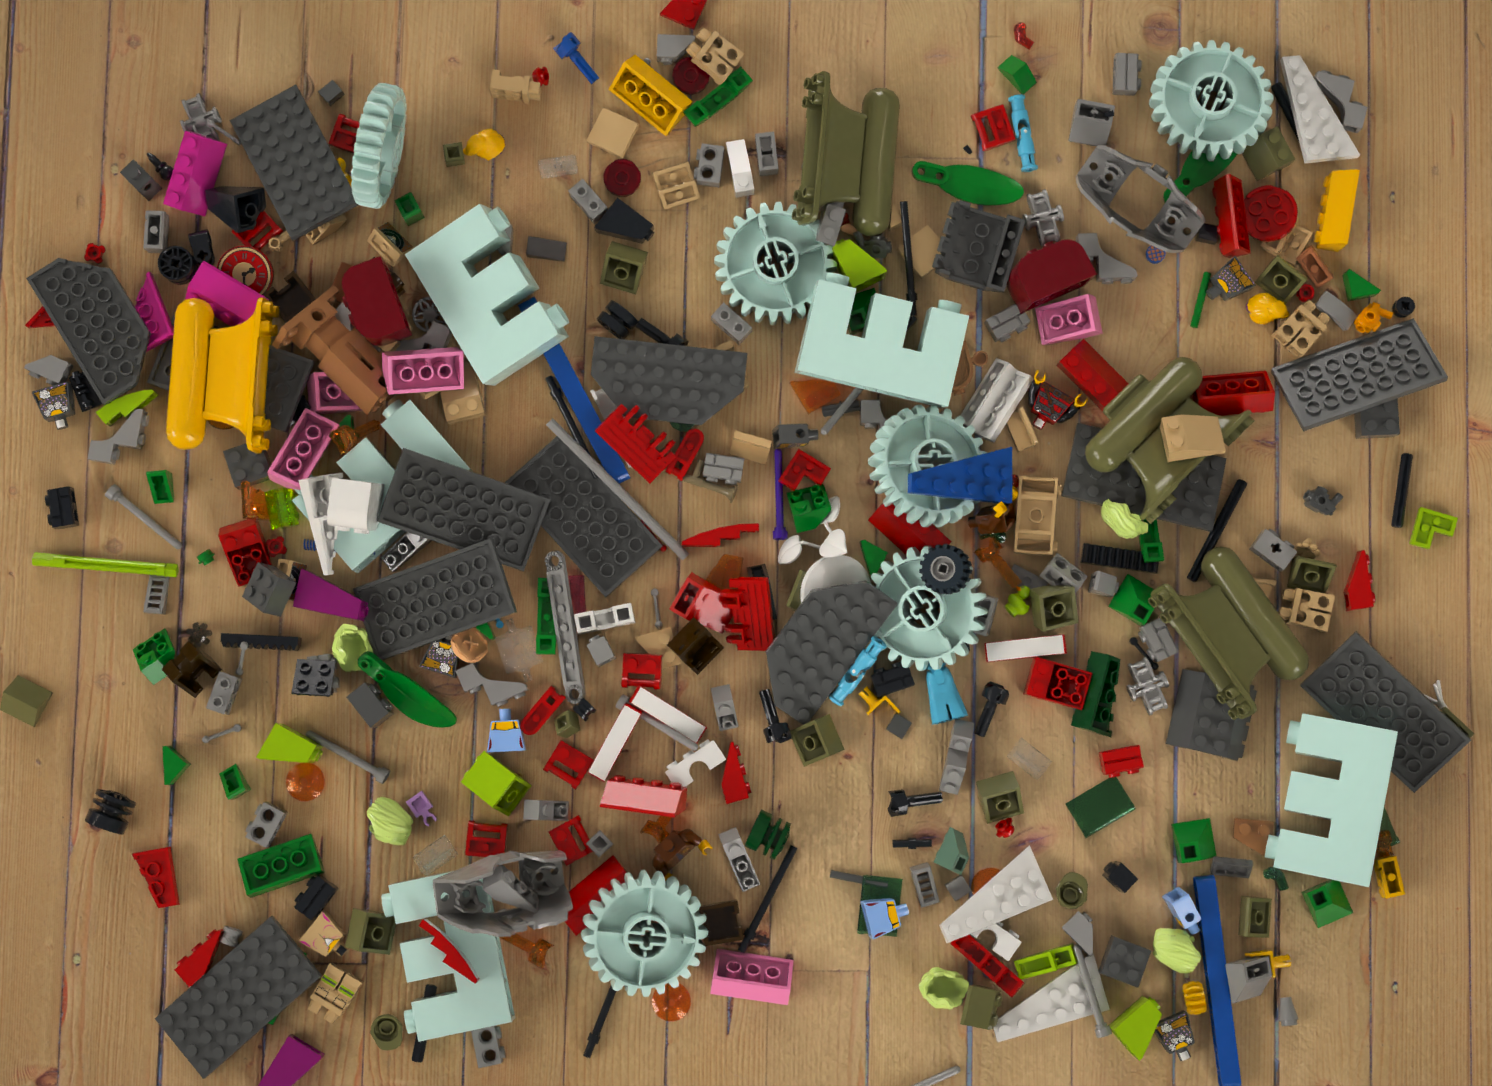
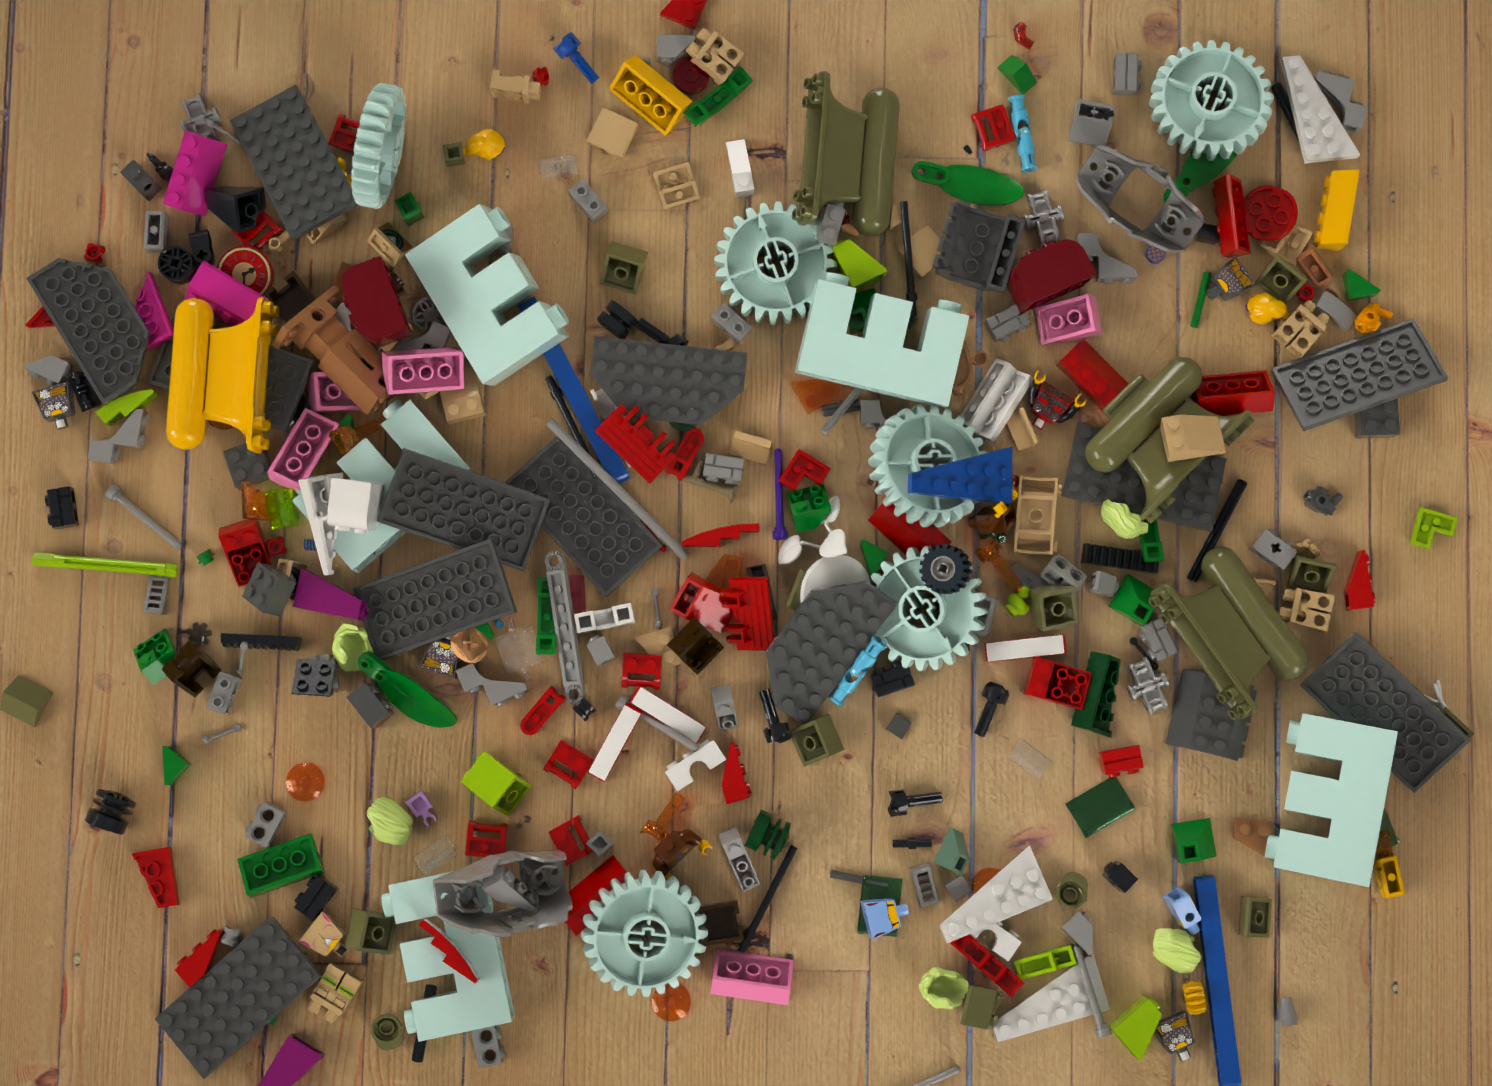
(161, 486): green slope -> none
(234, 782): green slope -> none
(289, 745): lime slope -> none
(331, 92): dark grey slope -> none
(379, 773): light grey piece -> none
(404, 550): light grey slope -> none
(505, 734): light blue torso -> none
(537, 951): clear orange piece -> none
(546, 249): black slope -> none
(546, 810): light grey slope -> none
(567, 724): olive slope -> none
(594, 1037): black bar -> none
(622, 178): dark red tile -> none
(624, 223): black slope -> none
(644, 796): slope -> none
(713, 165): light grey brick -> none
(766, 154): light grey brick -> none
(785, 435): dark grey torso -> none
(873, 701): yellow bracket -> none
(876, 247): dark grey piece -> none
(943, 696): medium azure piece -> none
(957, 756): light grey arch -> none
(1000, 797): olive slope -> none
(1005, 828): red plate -> none
(1124, 961): dark grey brick -> none
(1231, 867): flat silver plate -> none
(1248, 977): light grey slope -> none
(1268, 154): olive slope -> none
(1275, 962): yellow bracket -> none
(1278, 876): clear green arm -> none
(1327, 902): green slope -> none
(1400, 310): black wheel -> none
(1402, 490): black axle -> none

